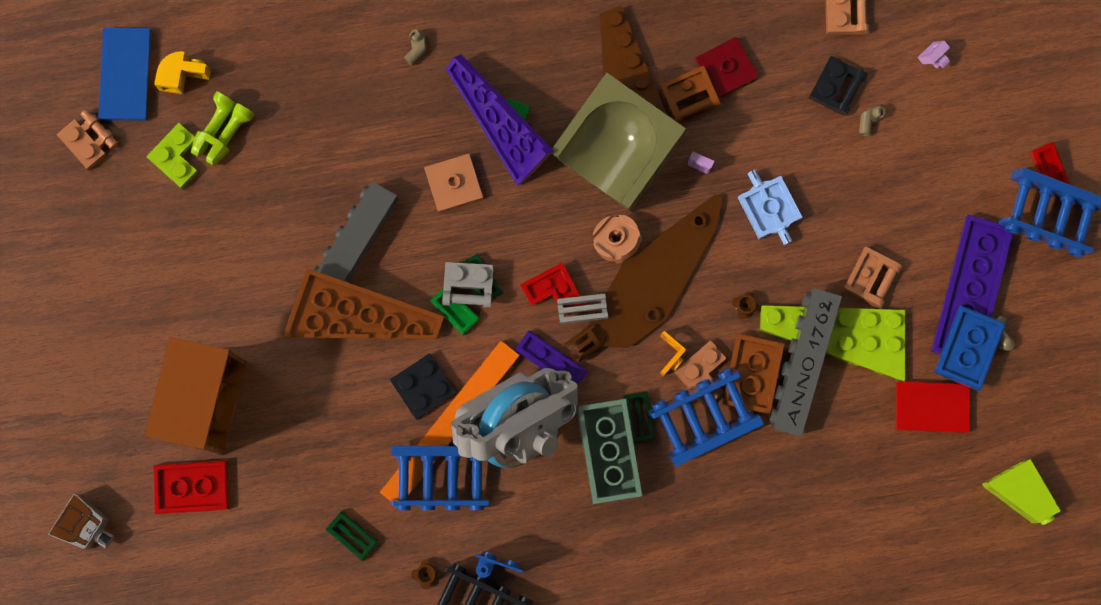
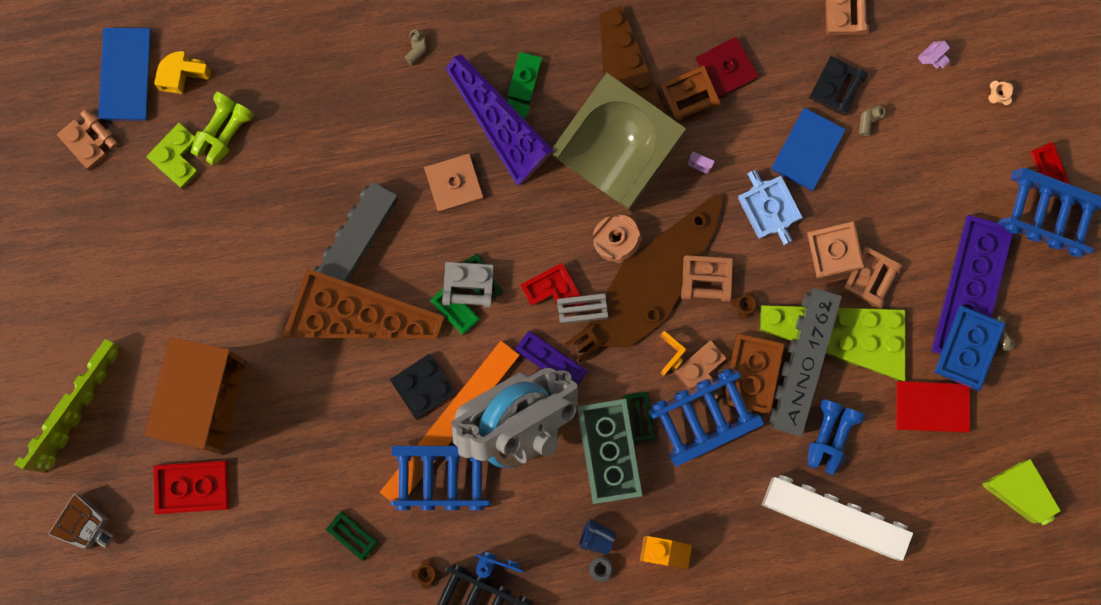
(67, 412): none -> lime wing
(524, 77): none -> green plate
(593, 569): none -> dark grey plate
(596, 537): none -> dark blue piece
(665, 552): none -> light orange slope
(707, 270): none -> nougat plate
(808, 149): none -> blue tile
(836, 250): none -> nougat plate
(836, 518): none -> white brick
(848, 420): none -> blue piece
(1006, 88): none -> light nougat plate

